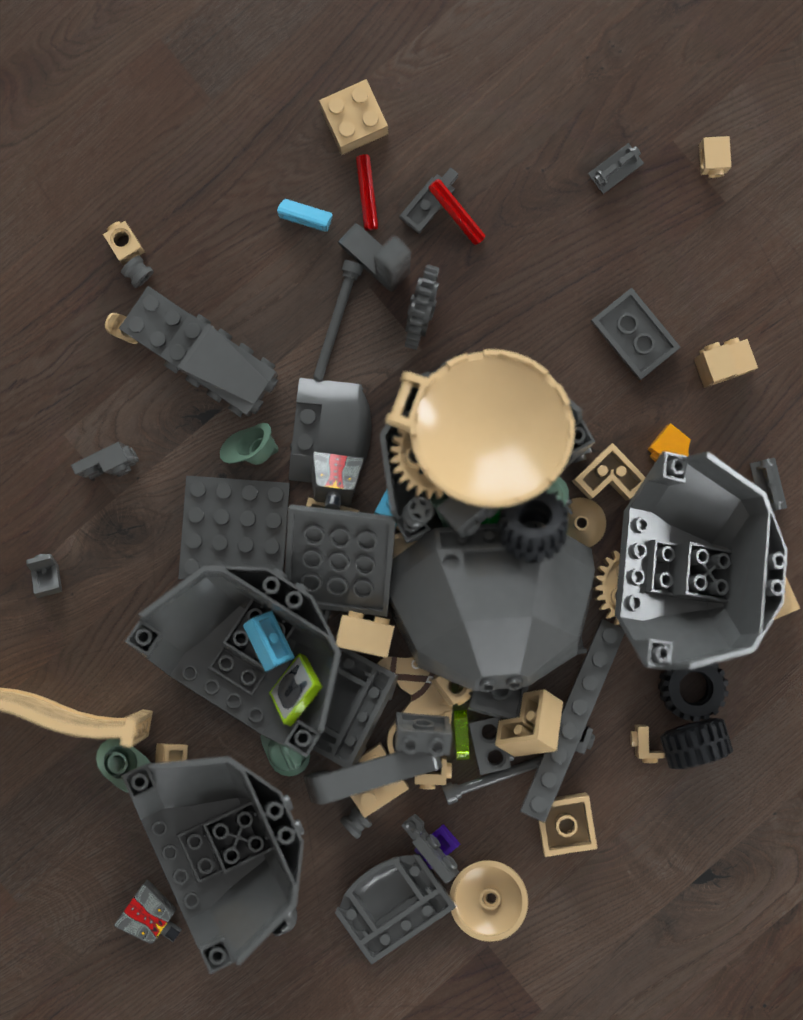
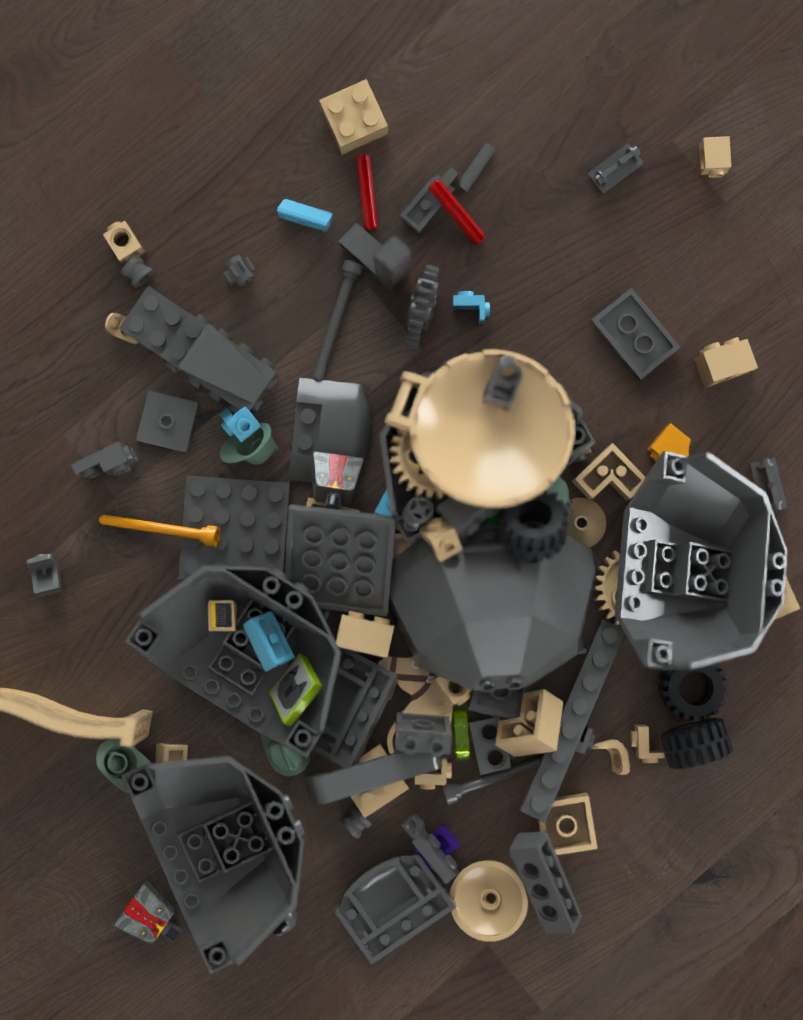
(167, 421): none -> dark grey plate
(208, 535): none -> light orange piece
(222, 615): none -> slope
(239, 271): none -> dark grey gear
(240, 424): none -> medium azure bracket
(441, 537): none -> tan bracket
(468, 301): none -> medium azure bracket
(475, 168): none -> dark grey piece
(502, 388): none -> dark grey piece
(545, 883): none -> dark grey brick
(618, 754): none -> tan hair

